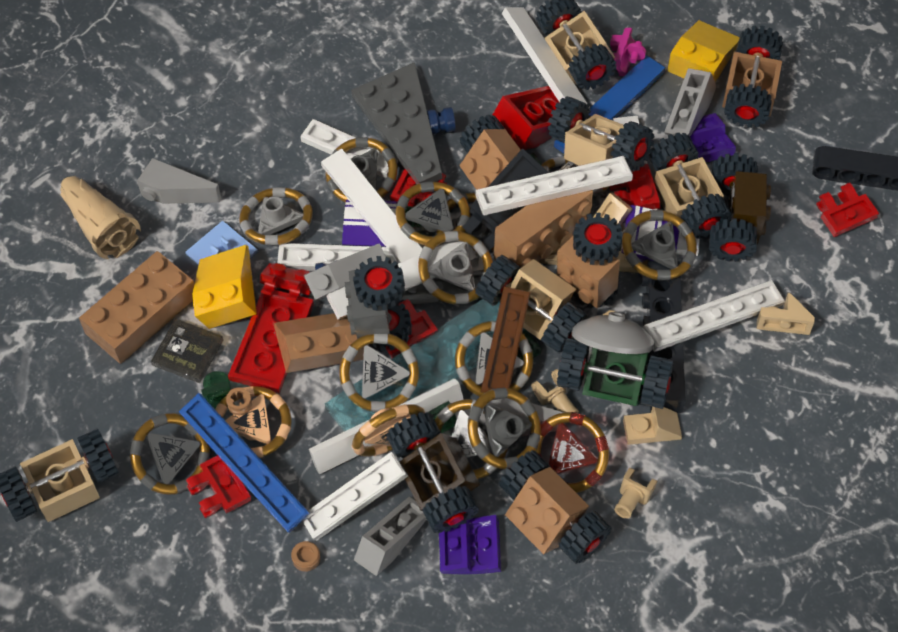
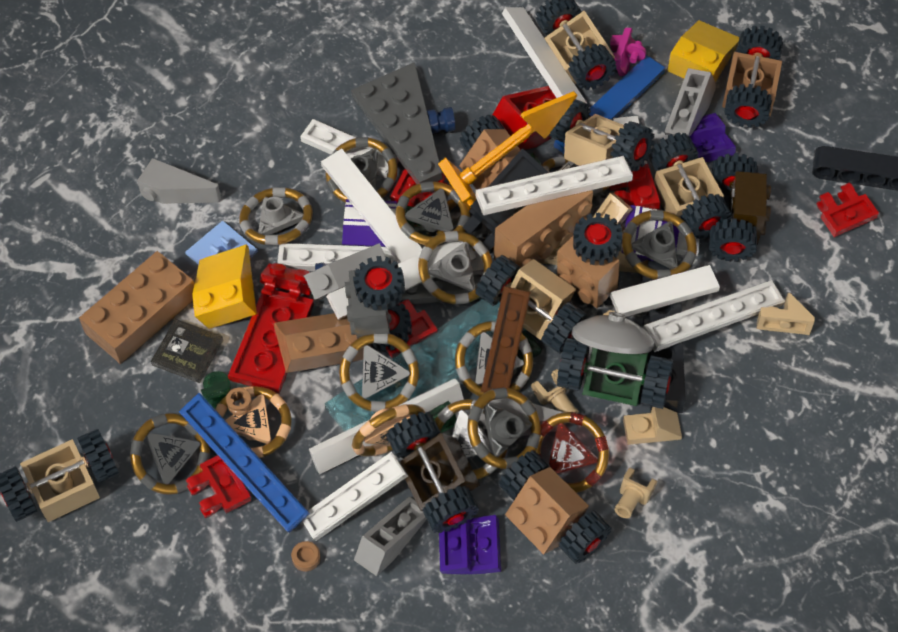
(102, 222): tan cone -> none
(539, 119): none -> light orange piece
(665, 291): none -> white tile

